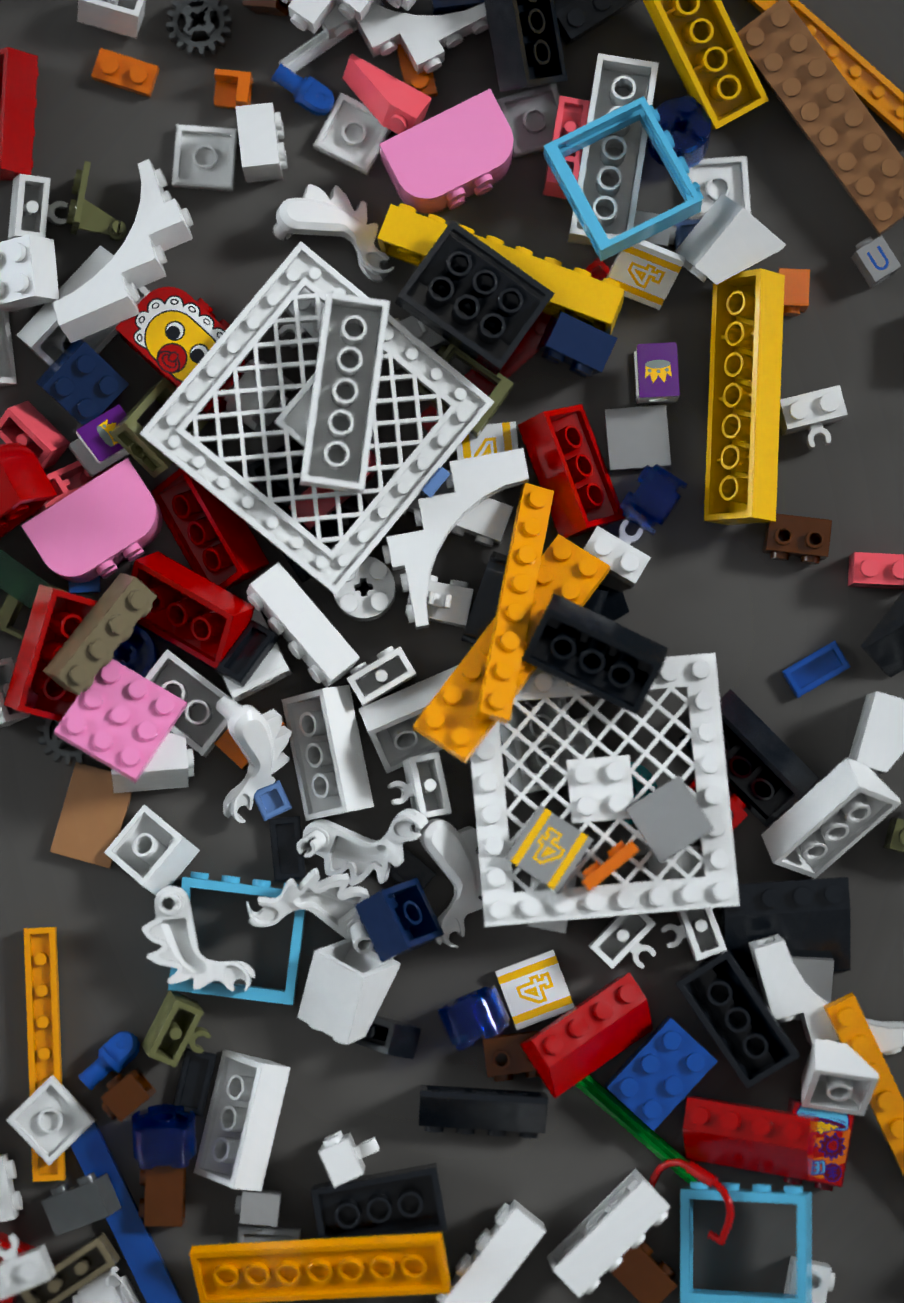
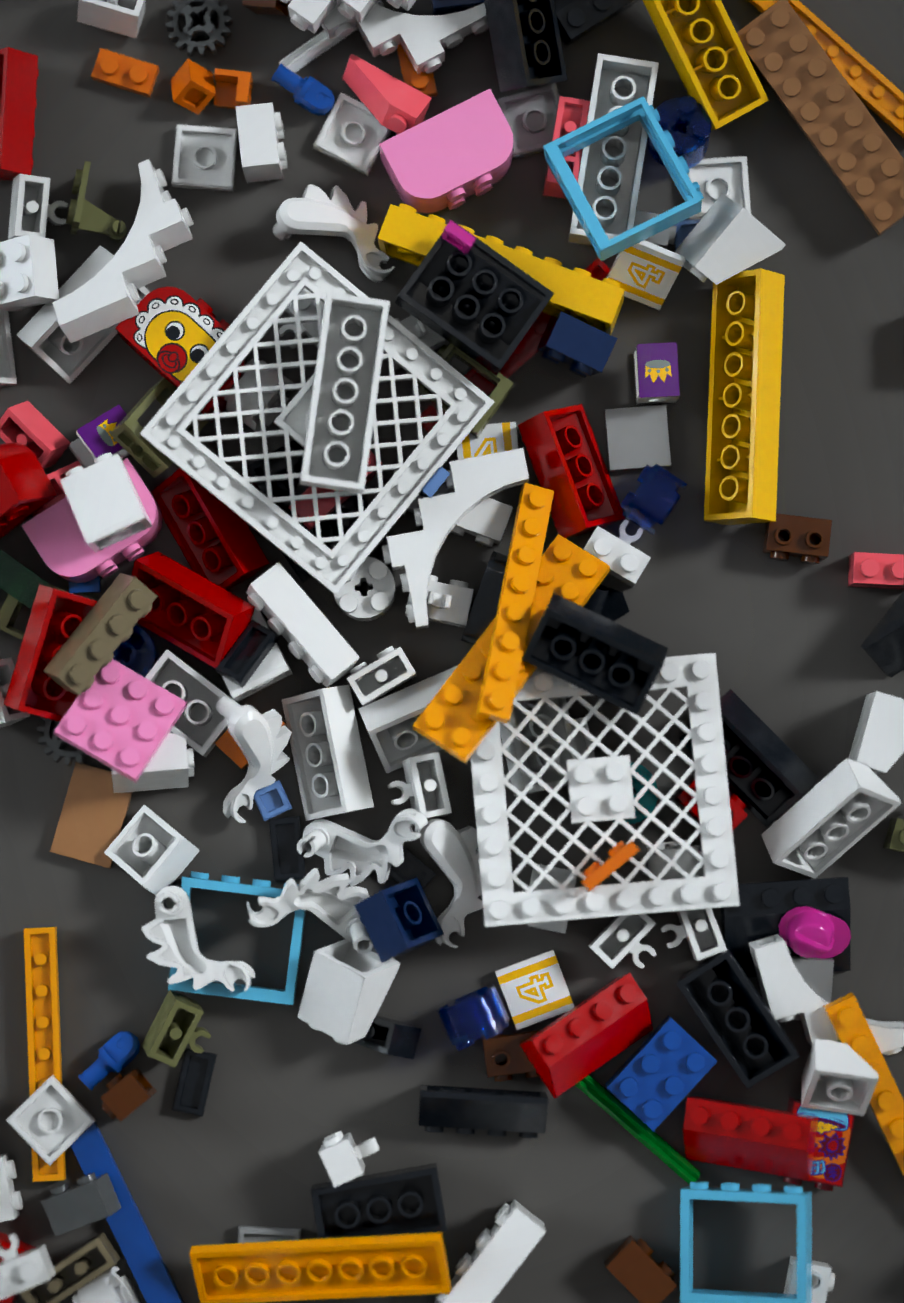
(82, 382): dark blue brick -> none
(105, 502): none -> white slope
(164, 1136): clear blue brick -> none
(164, 1196): reddish brown brick -> none
(193, 86): none -> orange panel
(241, 1121): white slope -> none
(259, 1207): light grey brick -> none
(458, 237): none -> dark pink tile
(549, 849): light grey tile -> none
(608, 1233): white slope -> none
(669, 819): light grey tile -> none
(708, 1179): red piece -> none
(795, 290): orange brick -> none
(812, 412): white brick -> none
(814, 933): none -> dark pink piece
(815, 669): blue tile -> none
(875, 260): light grey brick -> none

